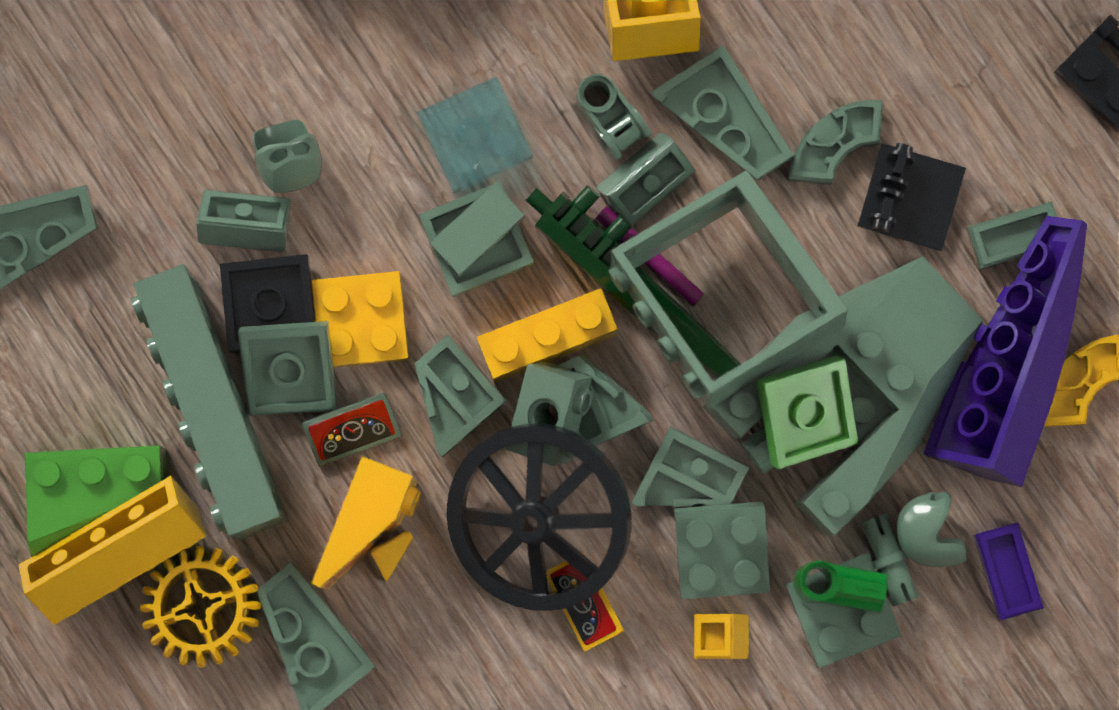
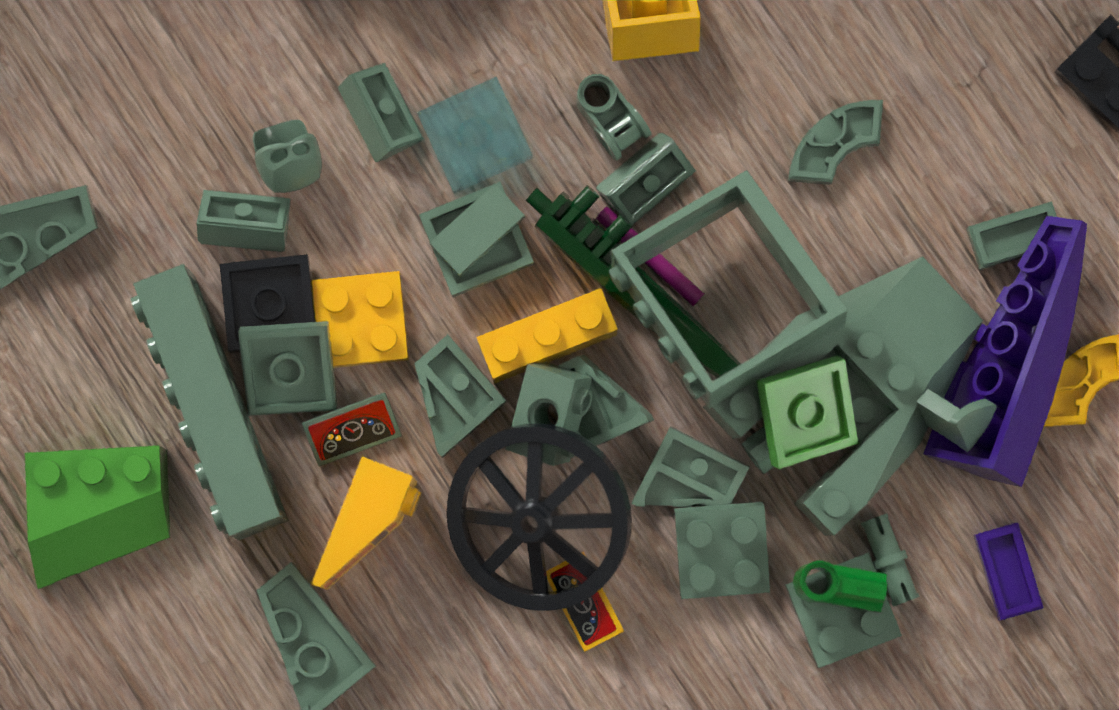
(112, 550): yellow brick -> none
(208, 627): yellow gear -> none
(379, 112): none -> sand green slope
(390, 553): yellow slope -> none
(721, 636): yellow slope -> none
(726, 112): sand green wing -> none
(911, 196): black hinge -> none
(919, 529): sand green helmet -> none
(958, 425): none -> sand green tile

